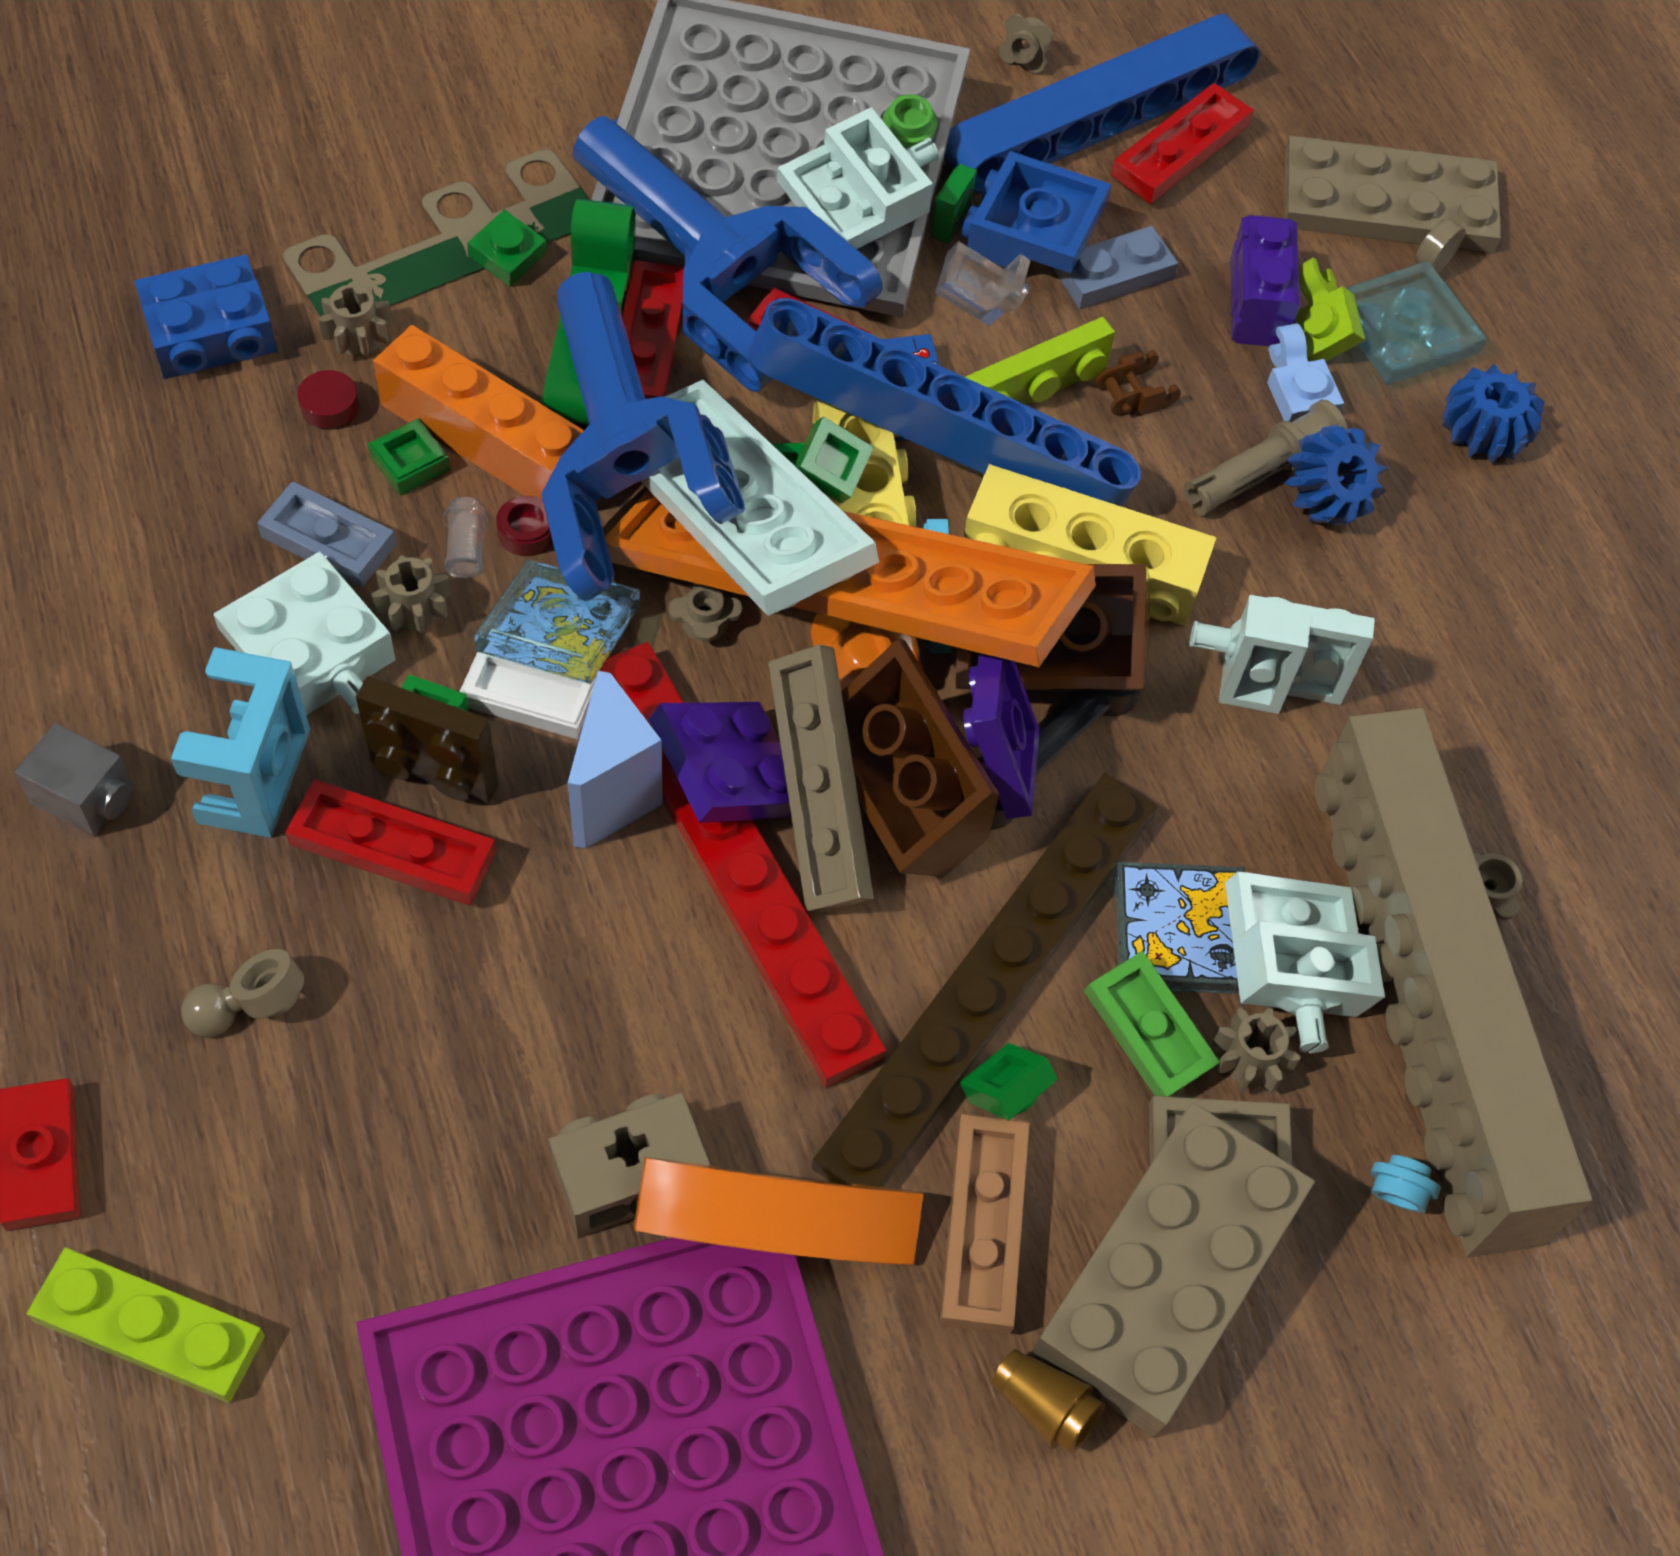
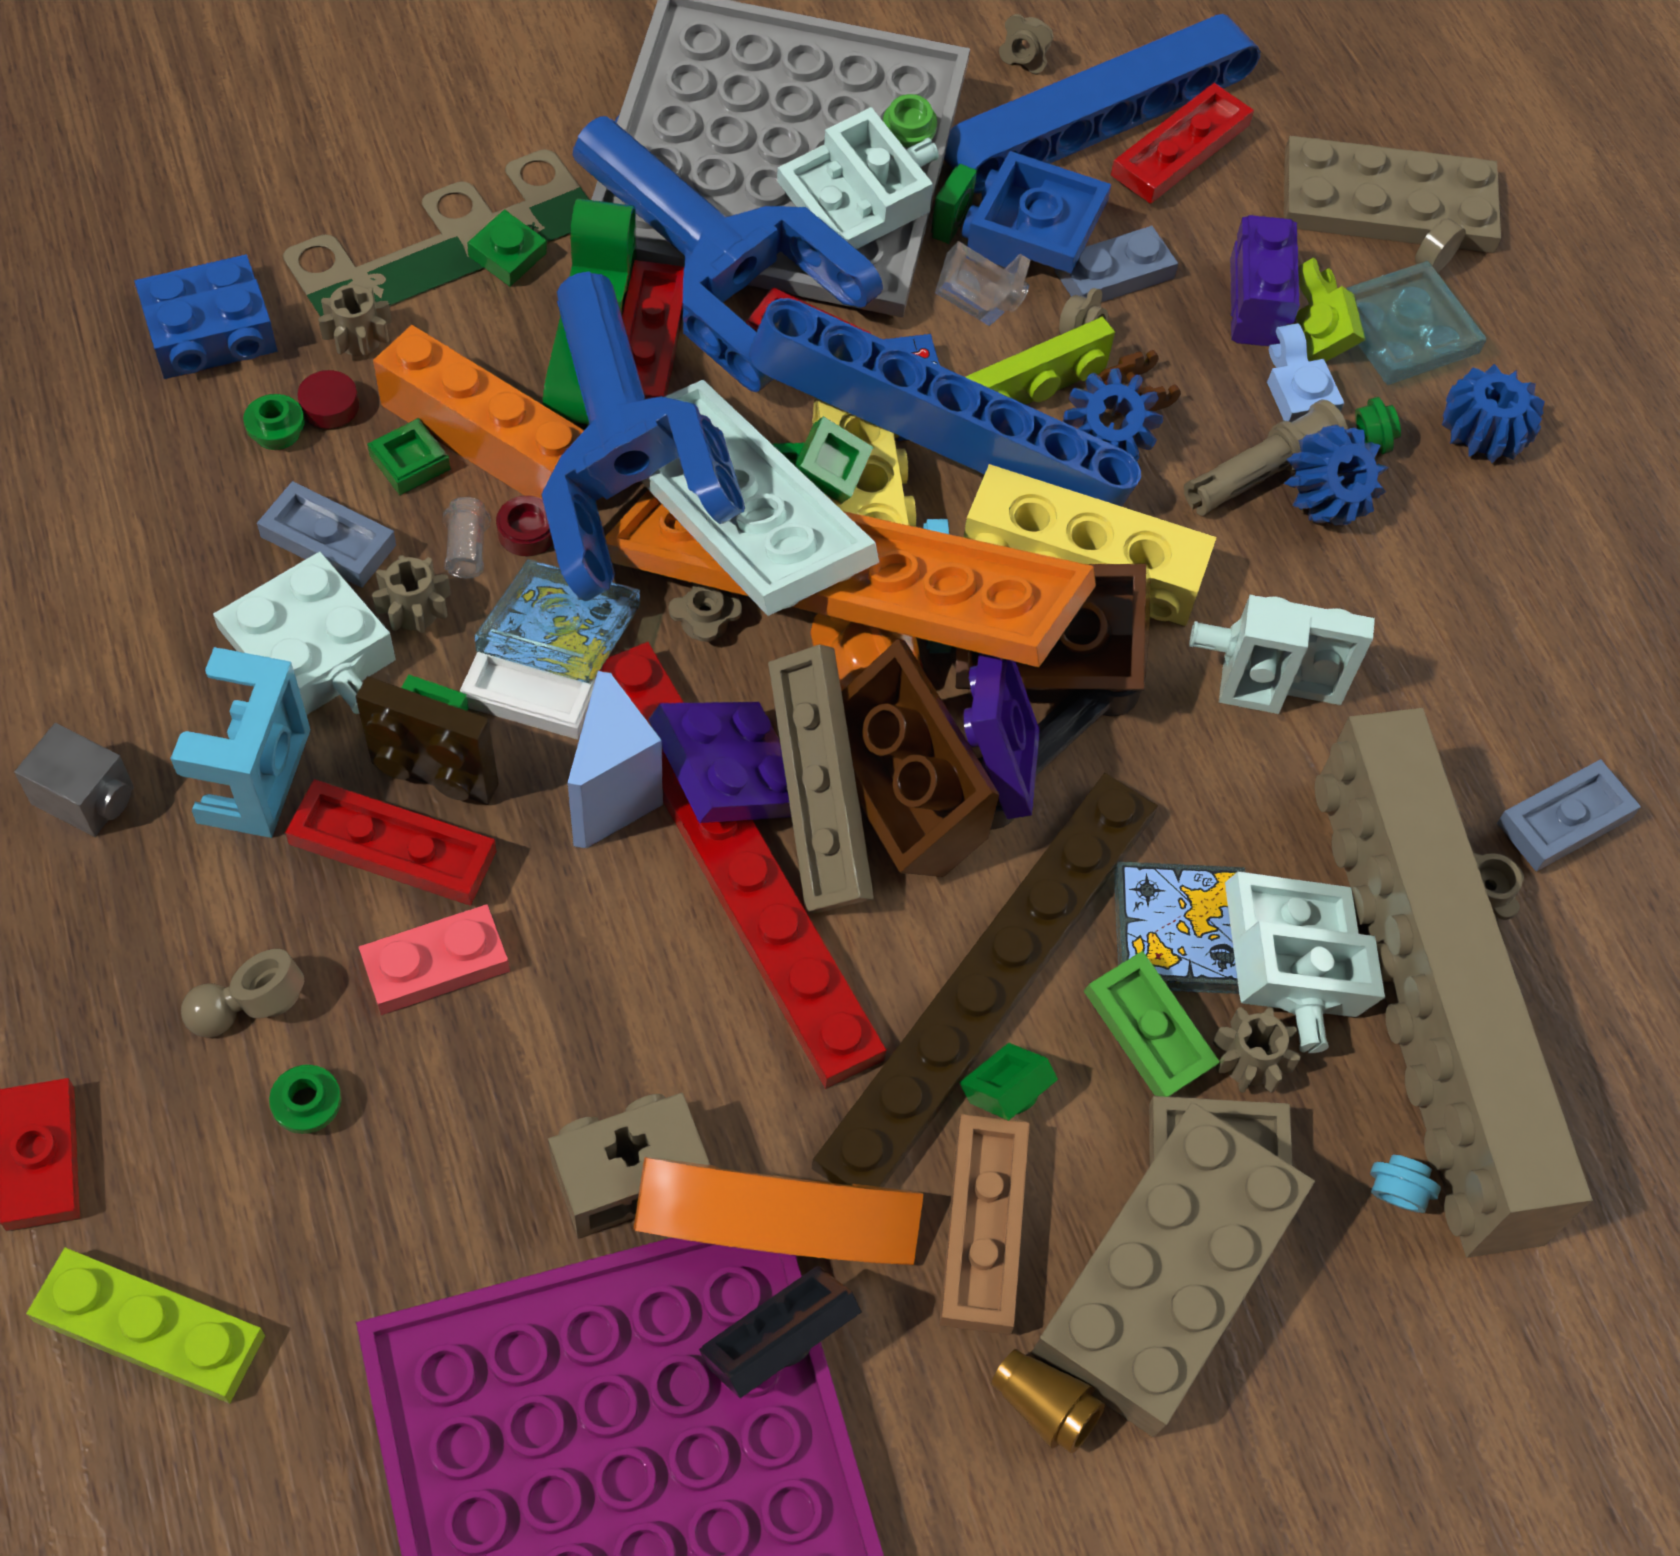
(274, 421): none -> green plate
(311, 1116): none -> green plate
(434, 959): none -> coral plate
(780, 1331): none -> black plate
(1082, 310): none -> dark tan plate
(1137, 420): none -> blue gear
(1379, 424): none -> green plate
(1568, 815): none -> sand blue plate

